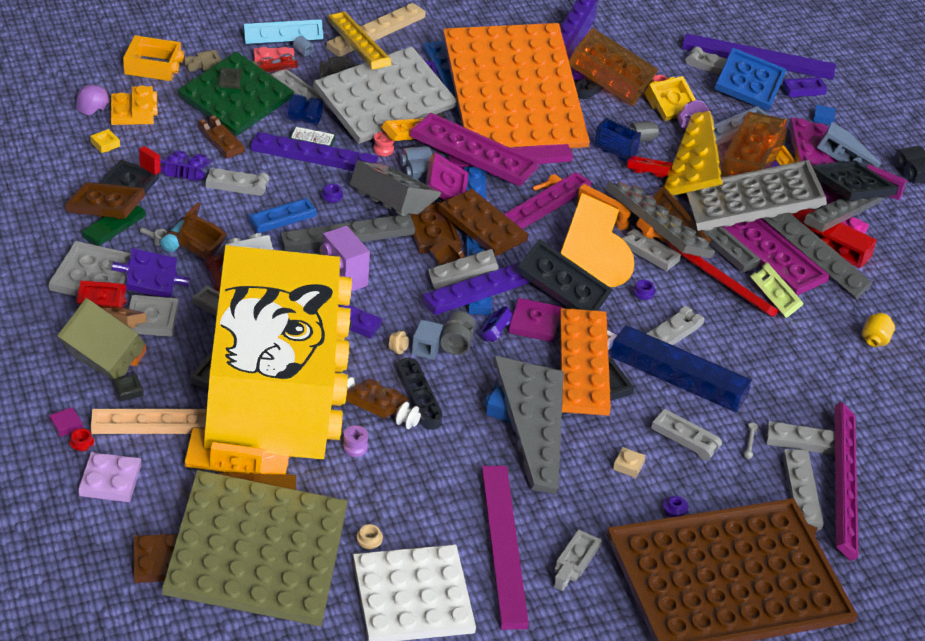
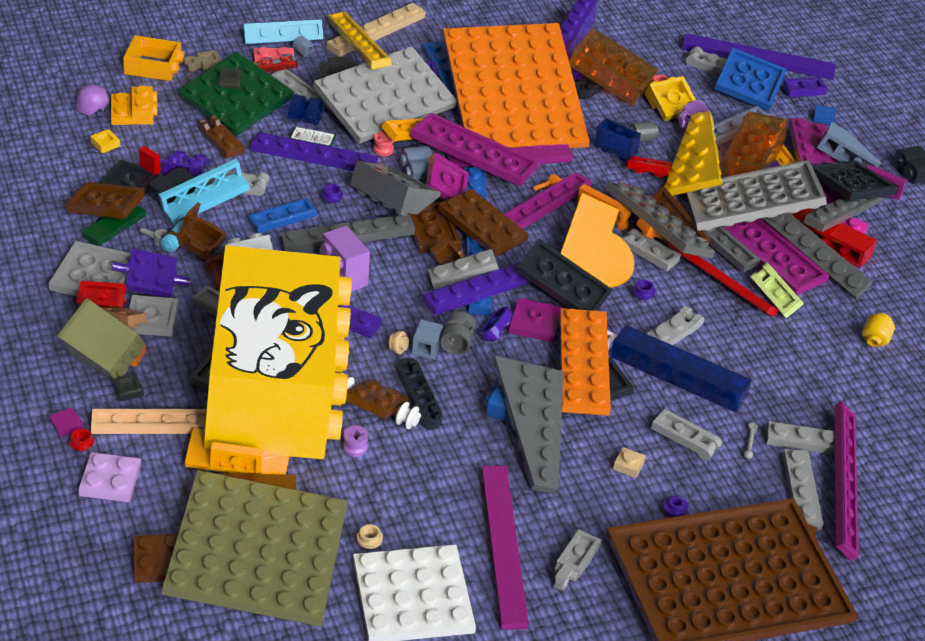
(166, 182): none -> black brick
(208, 196): none -> medium azure fence

